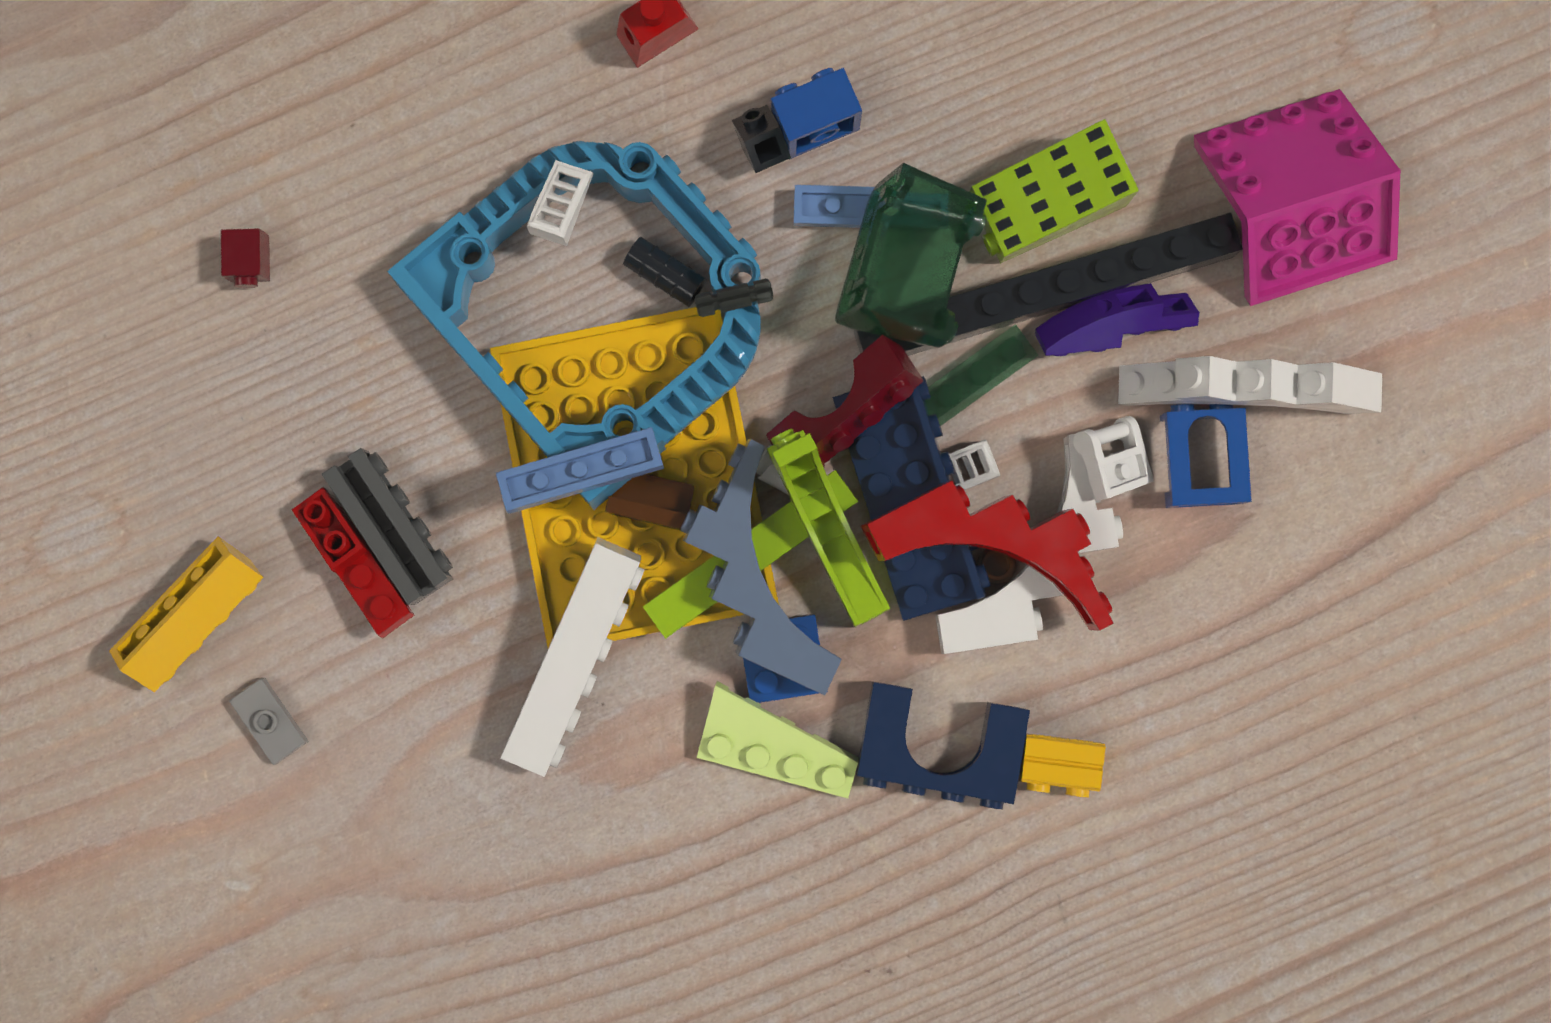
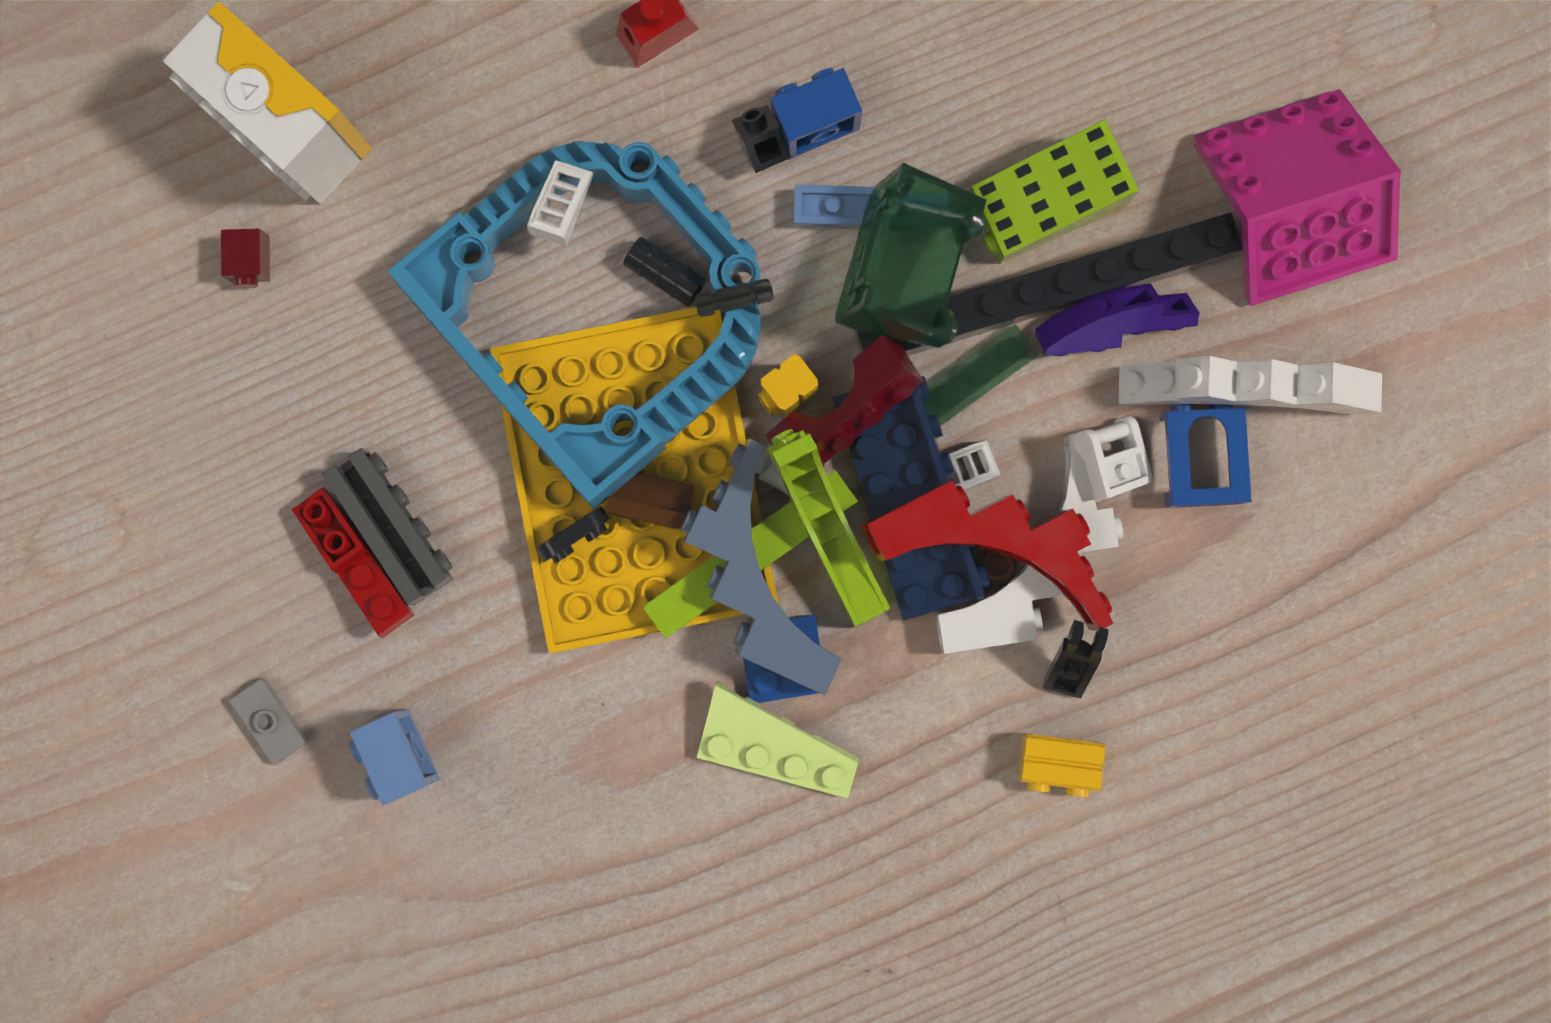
(186, 614): yellow brick -> none
(266, 105): none -> white piece
(393, 757): none -> medium blue slope
(571, 657): white brick -> none
(579, 470): medium blue plate -> none
(588, 526): none -> black plate
(787, 387): none -> yellow brick
(987, 776): dark blue arch -> none
(1075, 661): none -> black hinge

